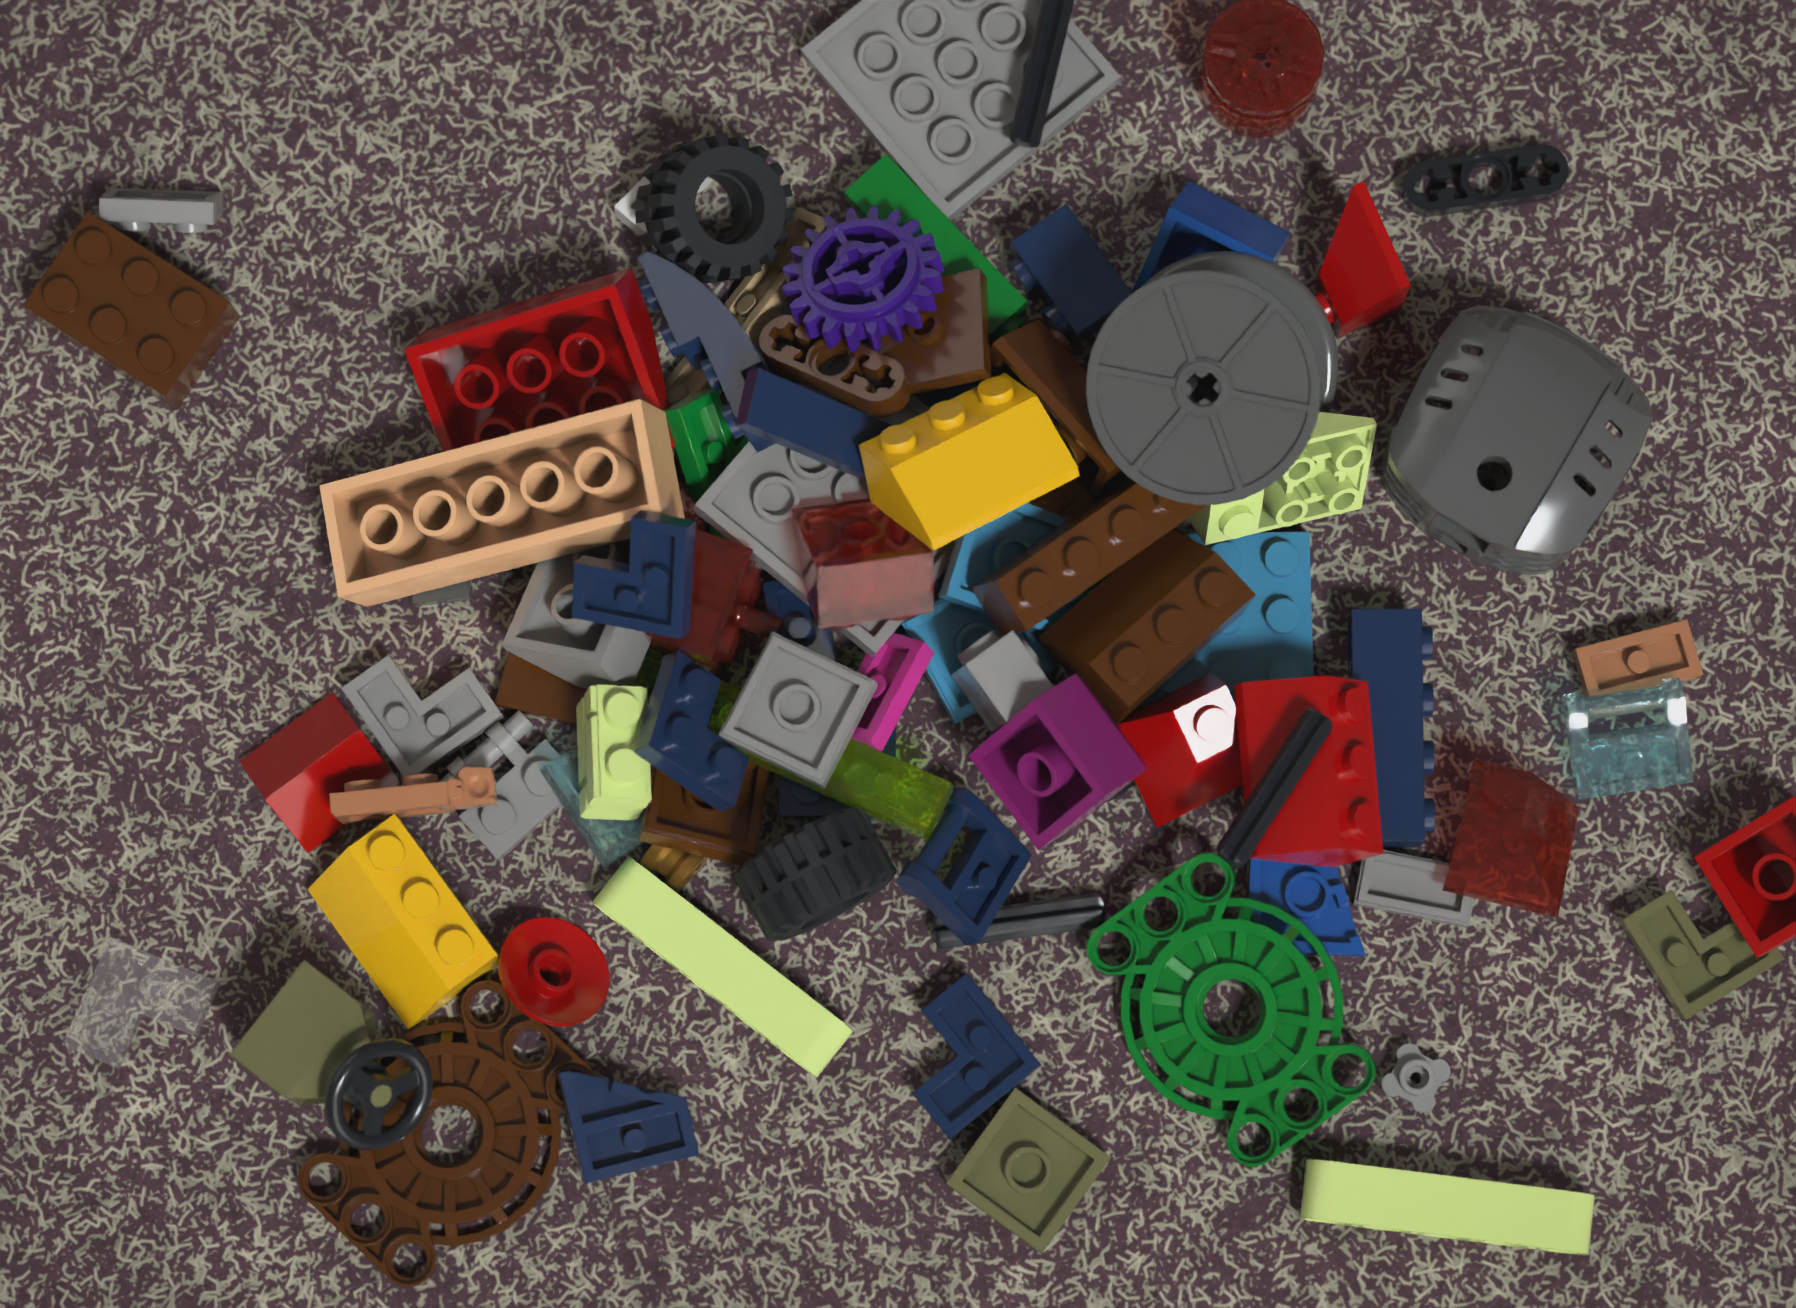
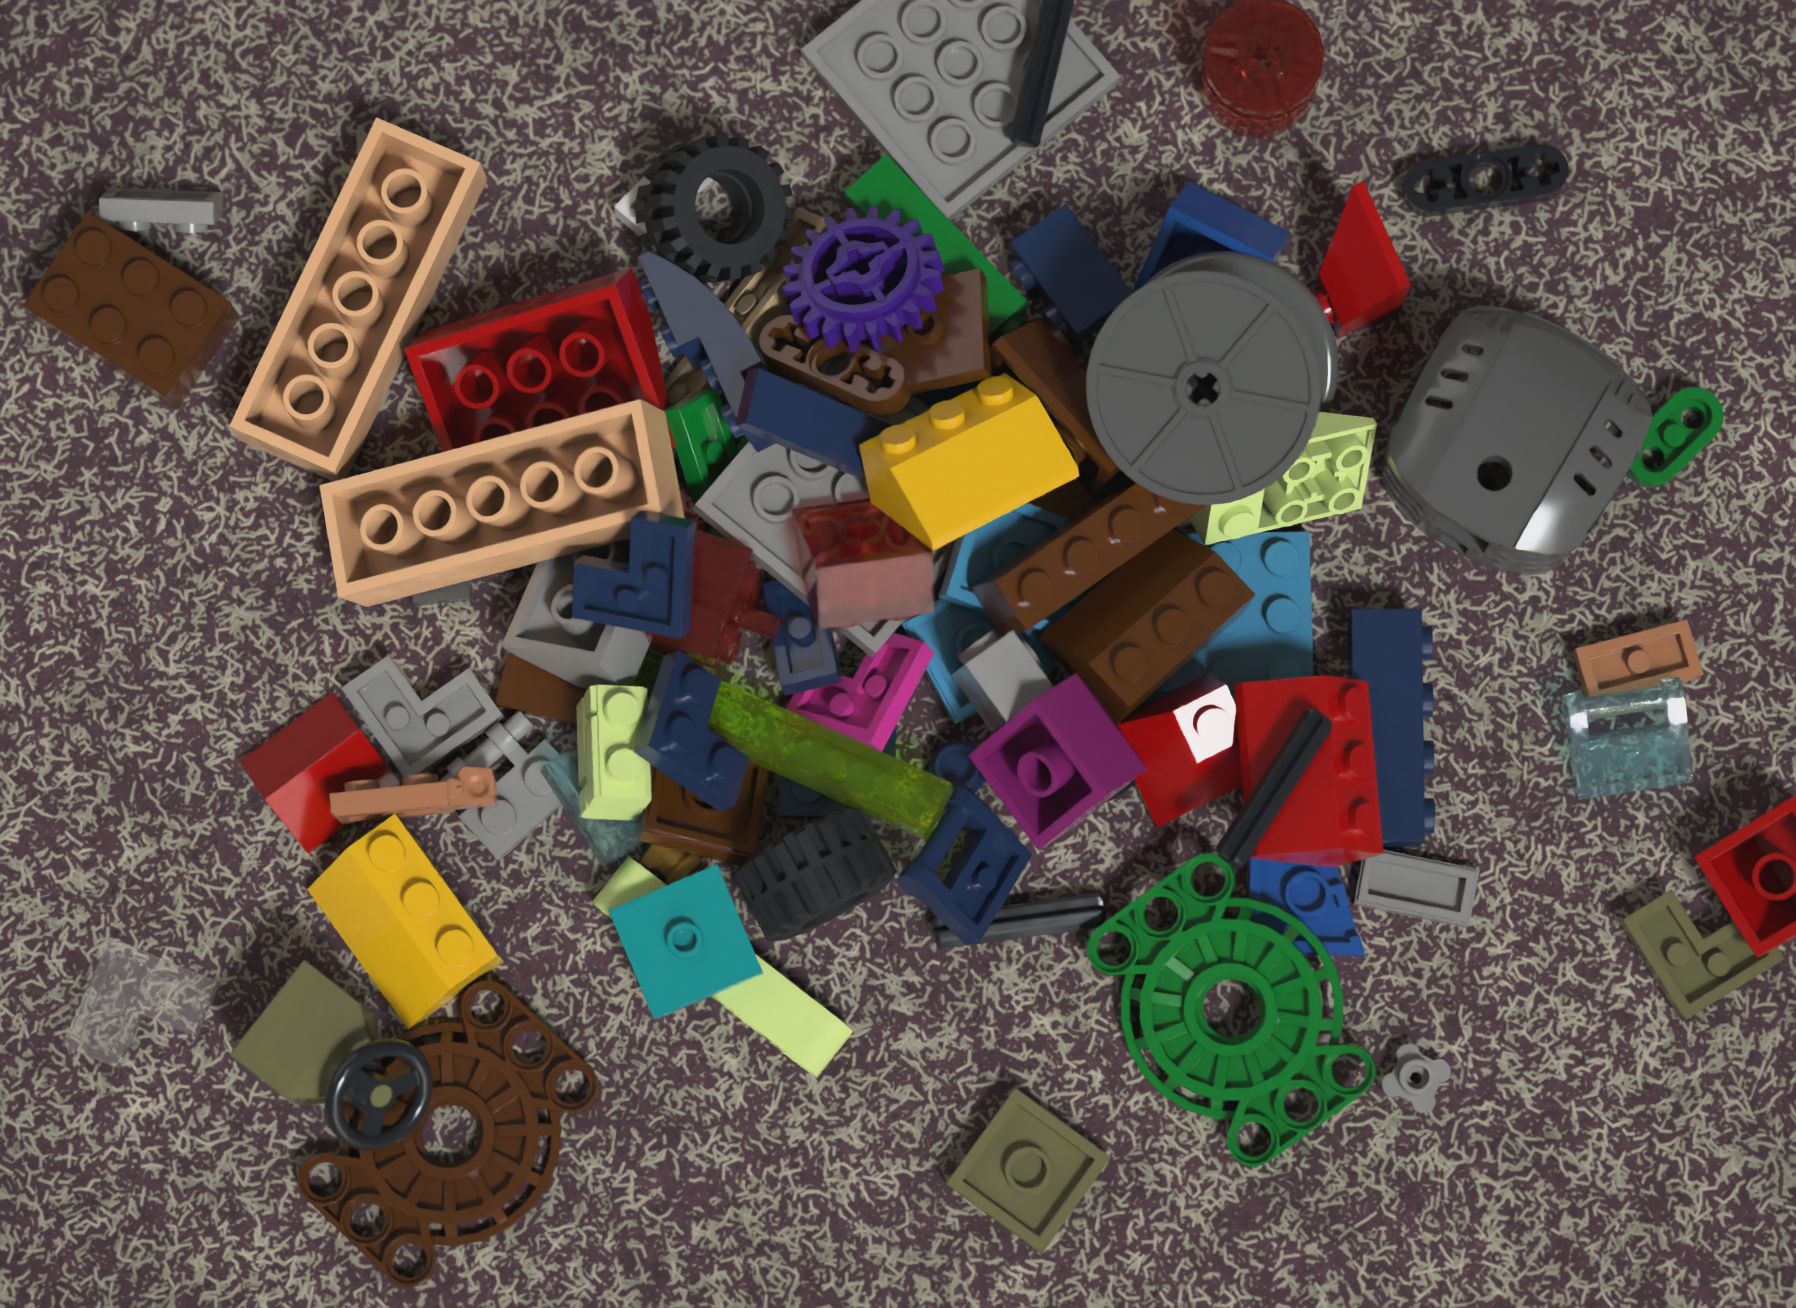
(359, 301): none -> light nougat brick
(563, 955): red dish -> none
(624, 1126): dark blue wing -> none
(685, 942): none -> teal plate
(798, 710): light grey plate -> none
(954, 765): none -> dark blue plate
(987, 1062): dark blue plate -> none
(1447, 1207): yellowish green beam -> none
(1511, 840): clear red slope -> none
(1674, 440): none -> green plate

